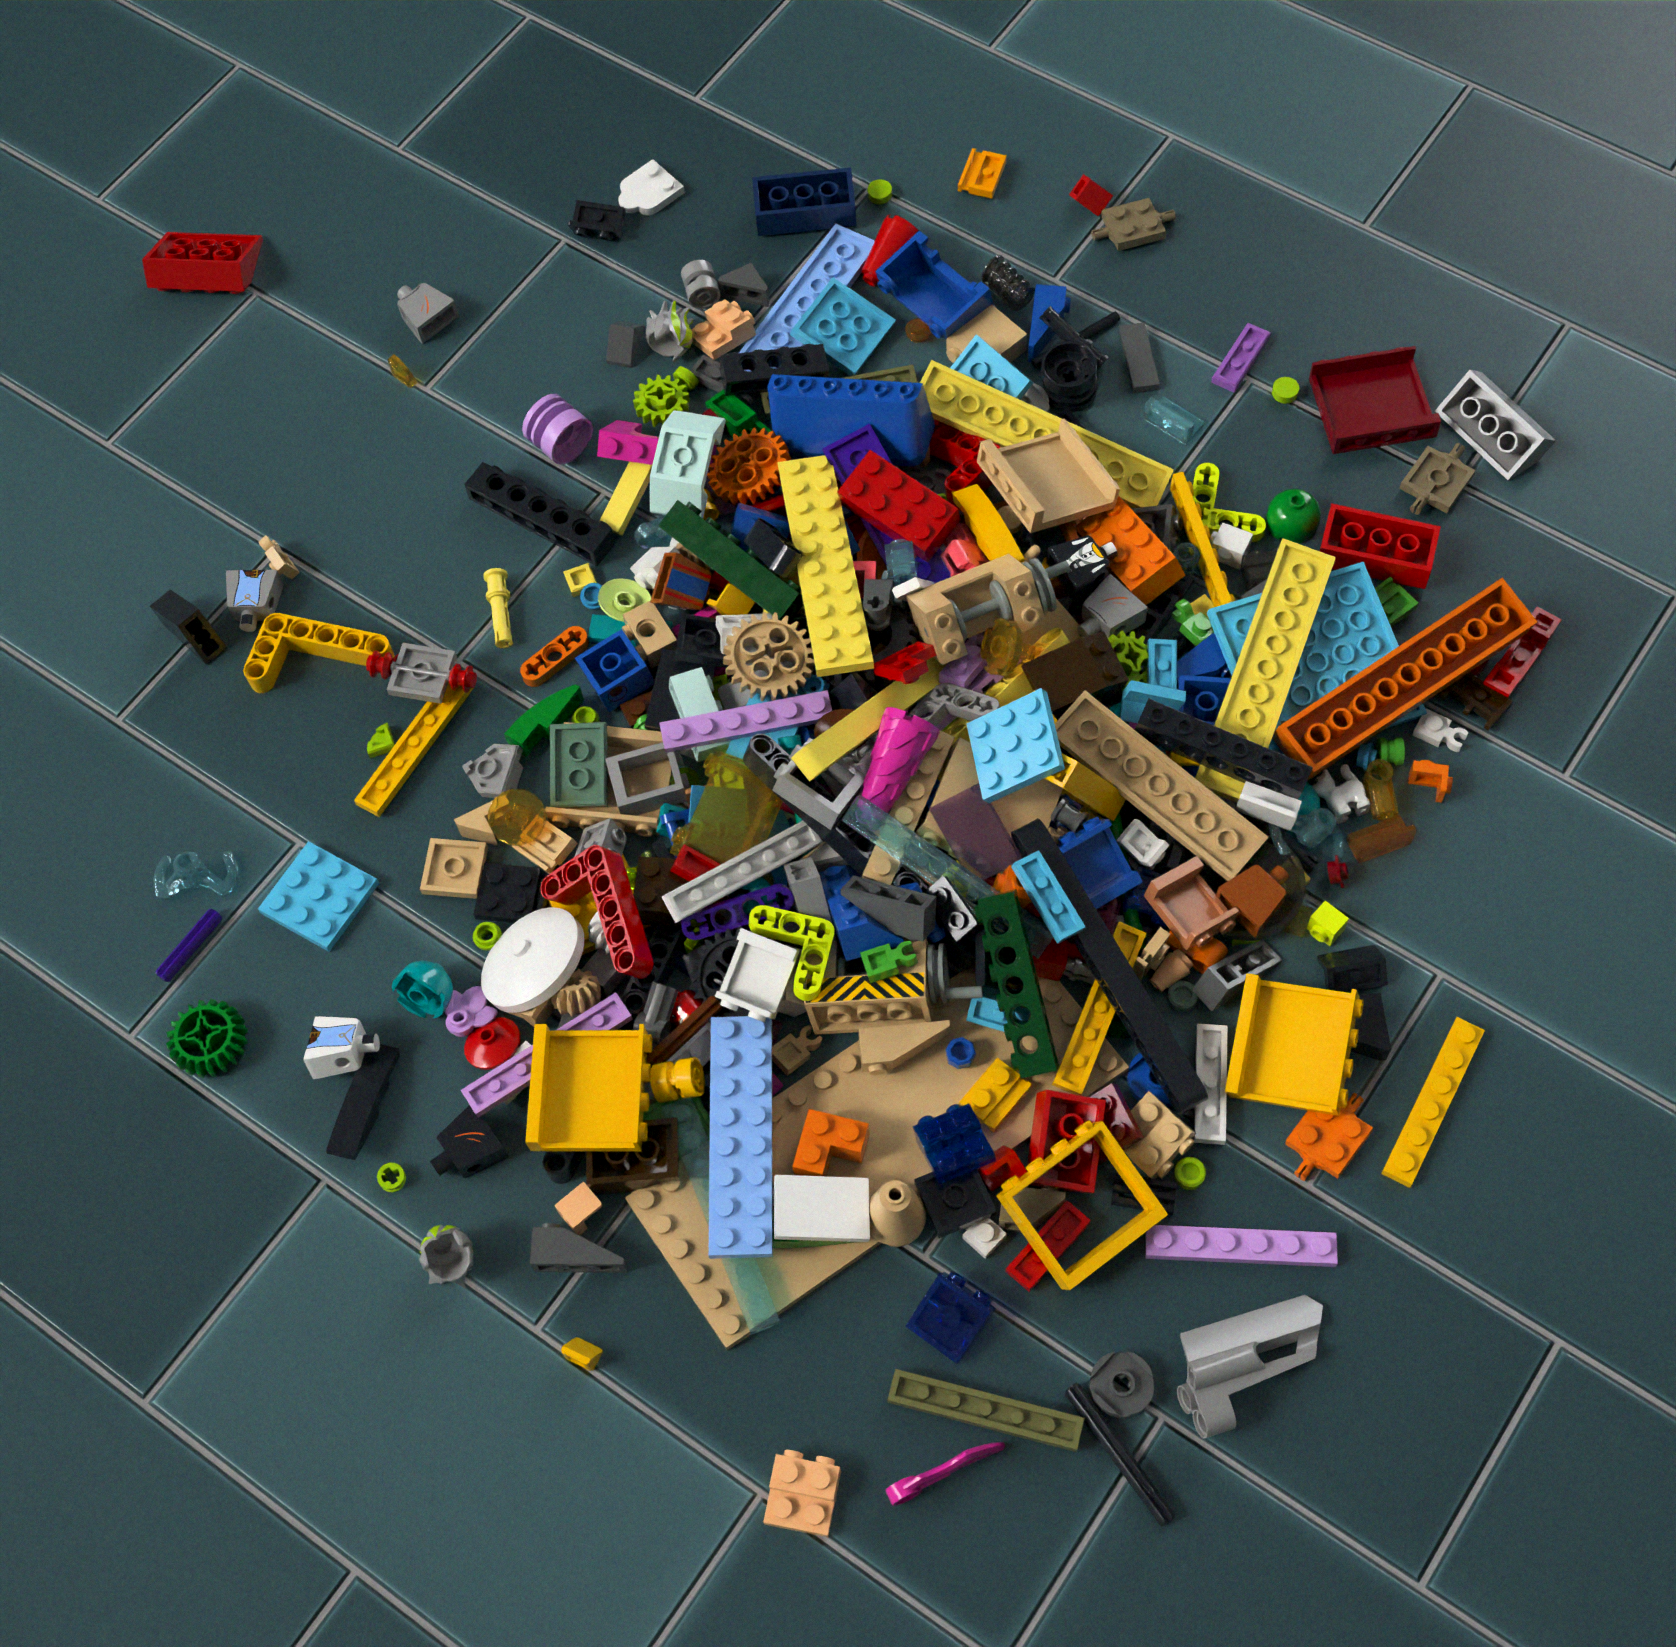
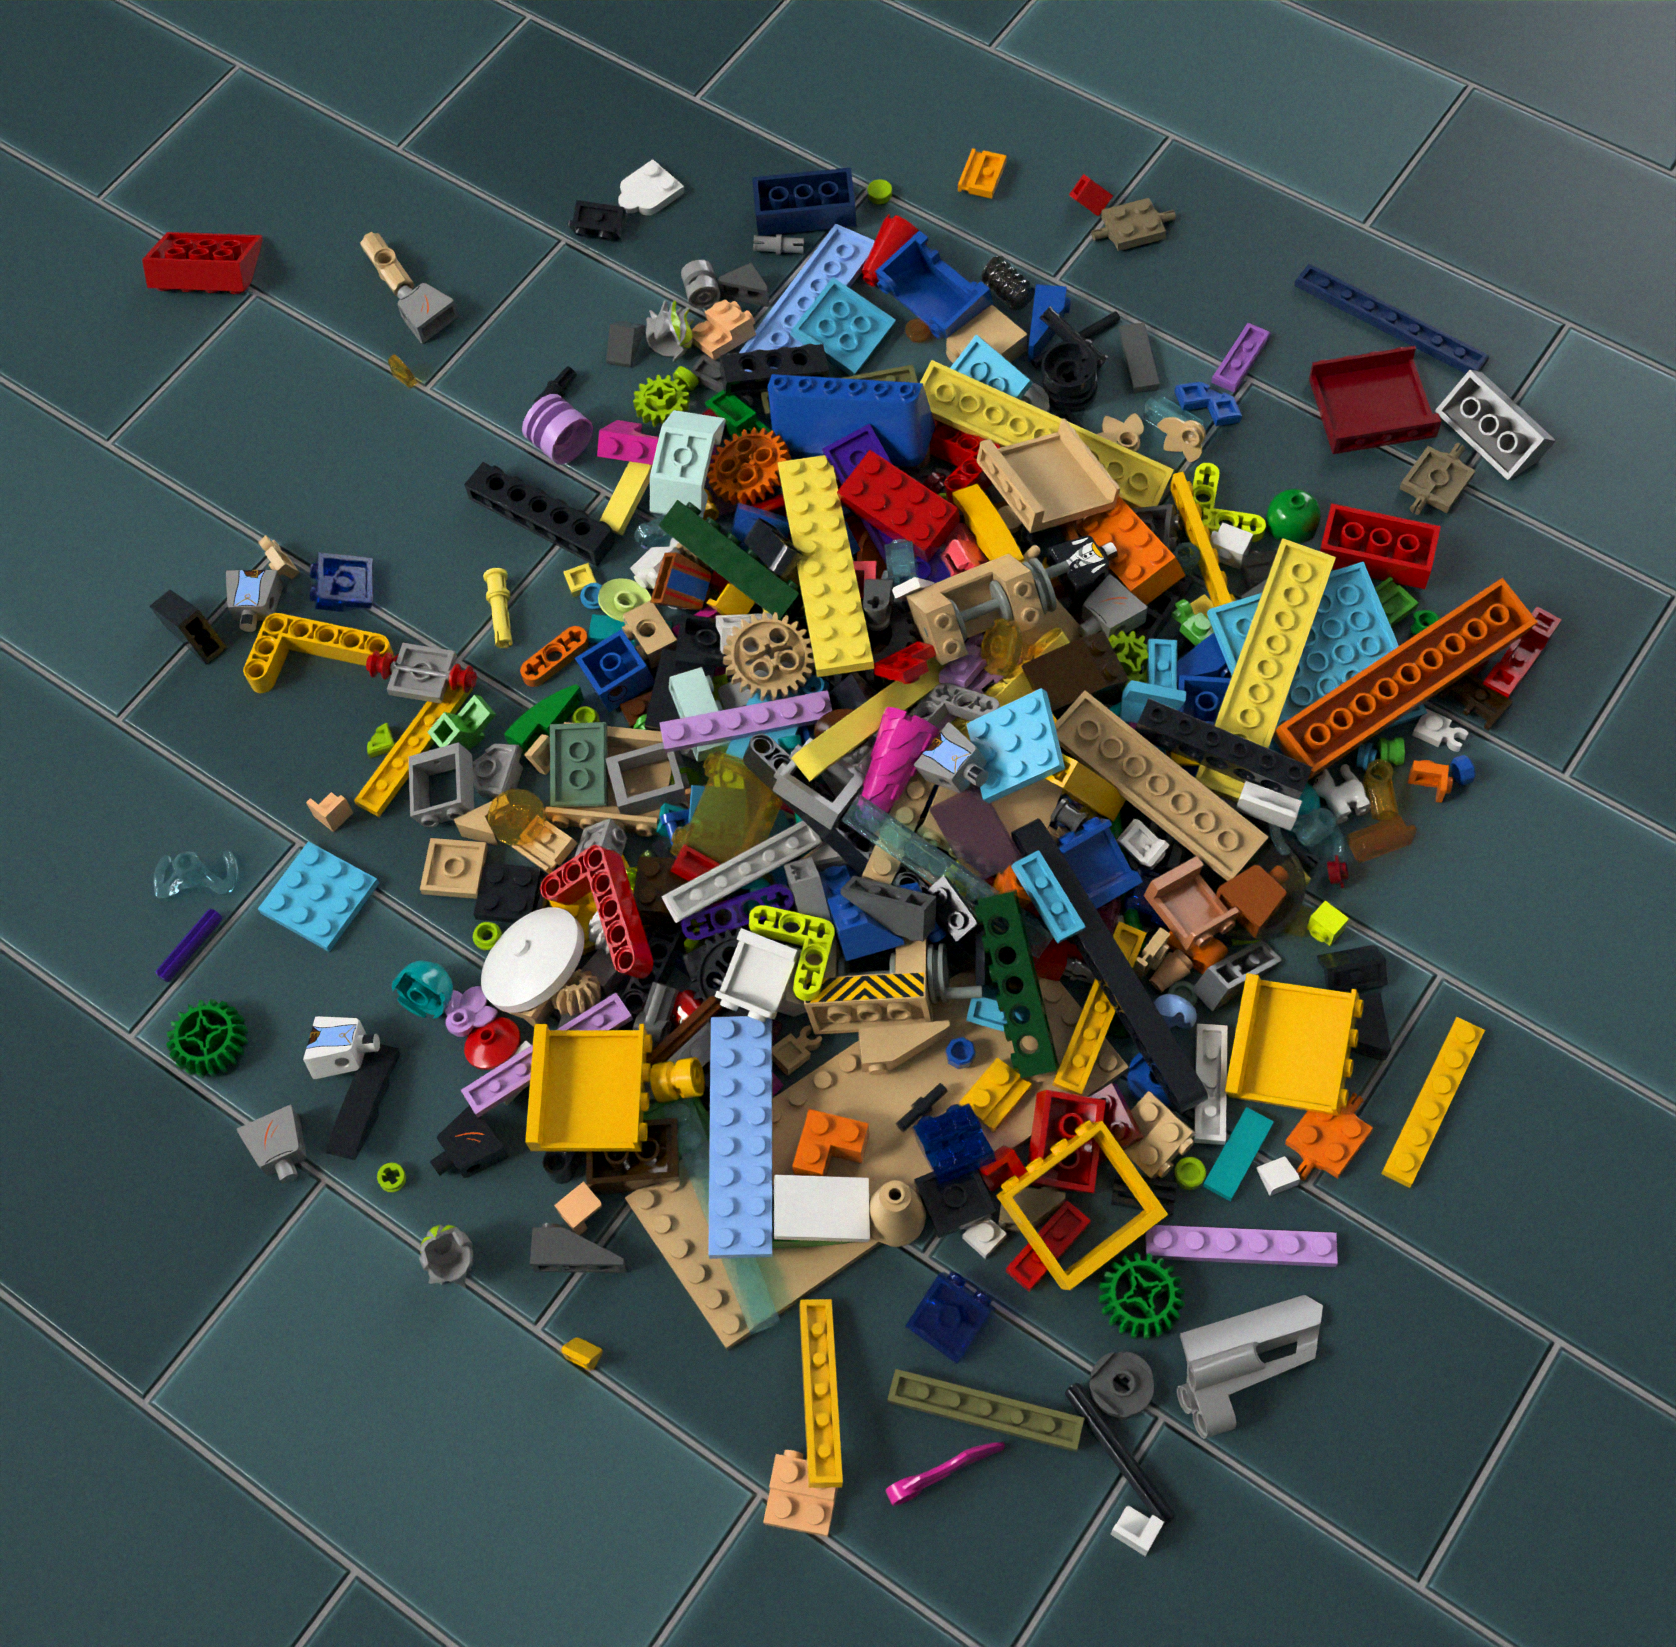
(276, 1142): none -> light grey torso
(331, 811): none -> light nougat panel
(341, 582): none -> clear blue plate
(385, 262): none -> tan piece
(432, 763): none -> light grey window
(465, 726): none -> bright green brick
(540, 754): none -> tan tile
(559, 384): none -> black axle
(778, 244): none -> light grey pin
(820, 1394): none -> yellow plate
(883, 962): bright green plate -> none
(921, 1107): none -> black bar
(935, 483): none -> dark red plate
(952, 761): none -> light grey torso
(1124, 432): none -> tan plate
(1137, 1530): none -> white panel
(1146, 1308): none -> green gear
(1176, 1011): none -> light blue hair
(1183, 437): none -> tan plate
(1198, 395): none -> blue tile
(1238, 1154): none -> teal tile
(1278, 1175): none -> white slope
(1285, 390): lime tile -> none
(1391, 320): none -> dark blue tile
(1425, 616): none -> green plate
(1463, 770): none -> blue tile

